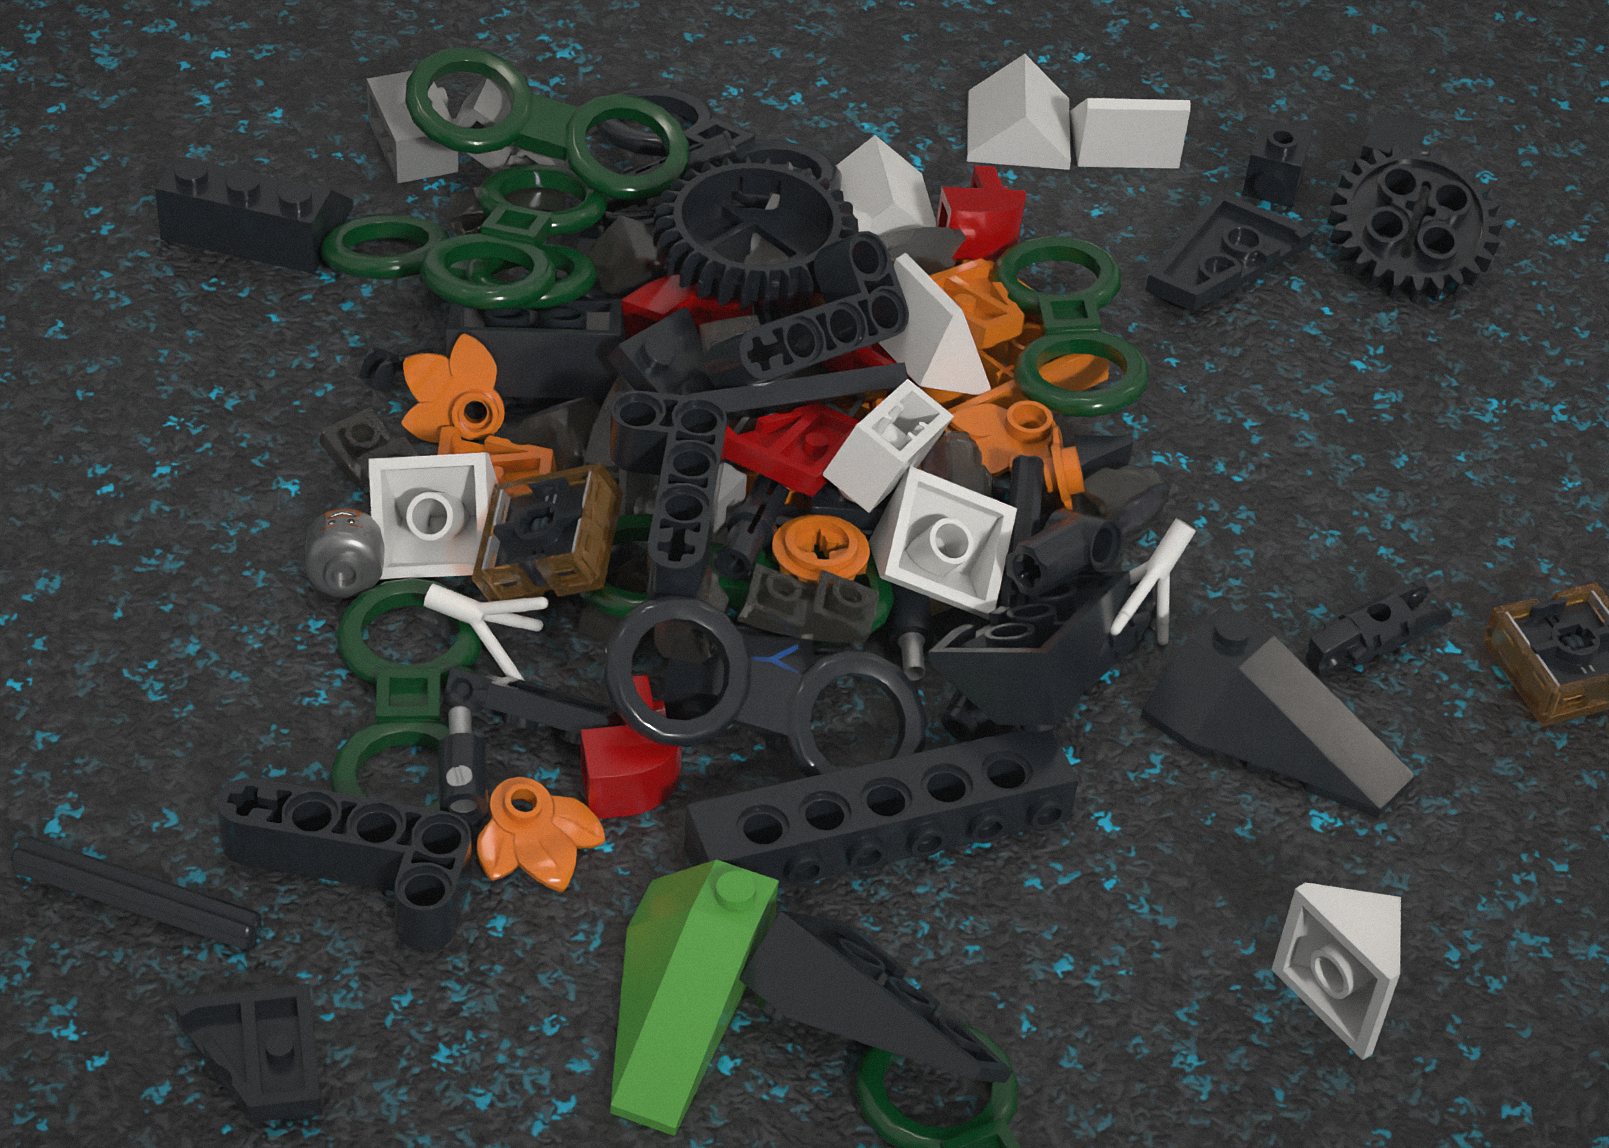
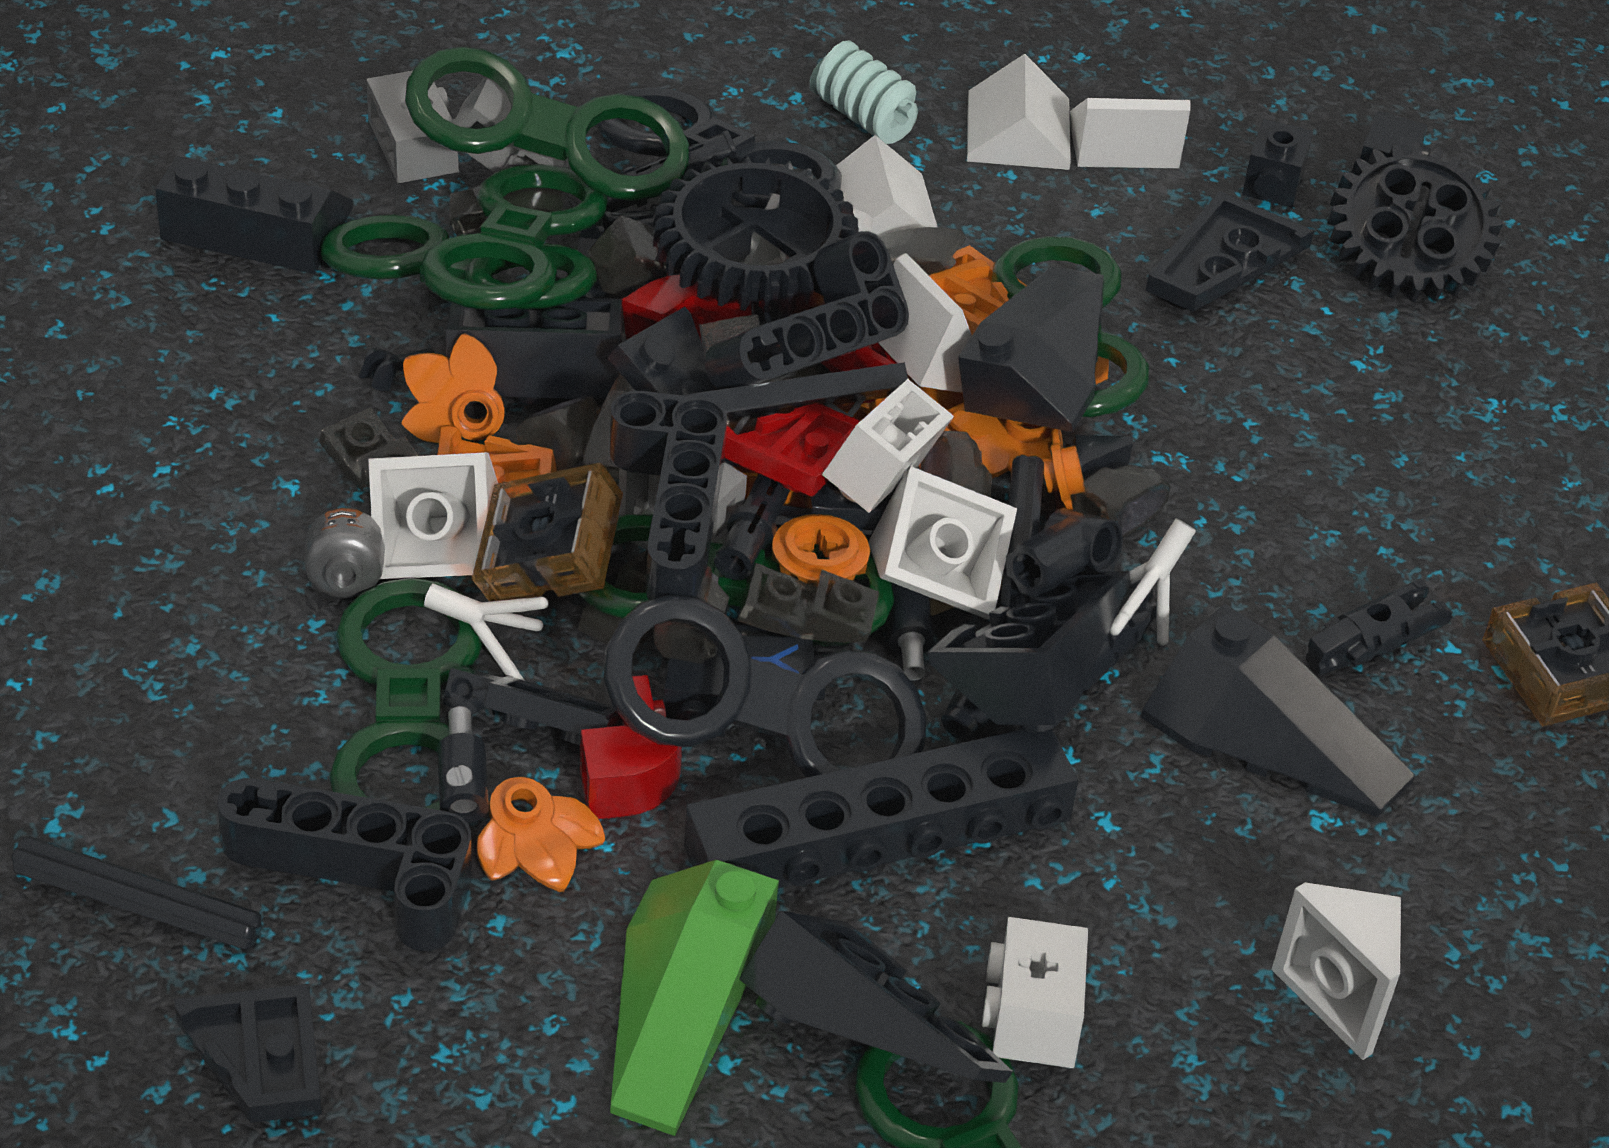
(866, 92): none -> light aqua piece
(984, 213): red brick -> none
(1037, 352): none -> black wedge
(1038, 993): none -> white brick

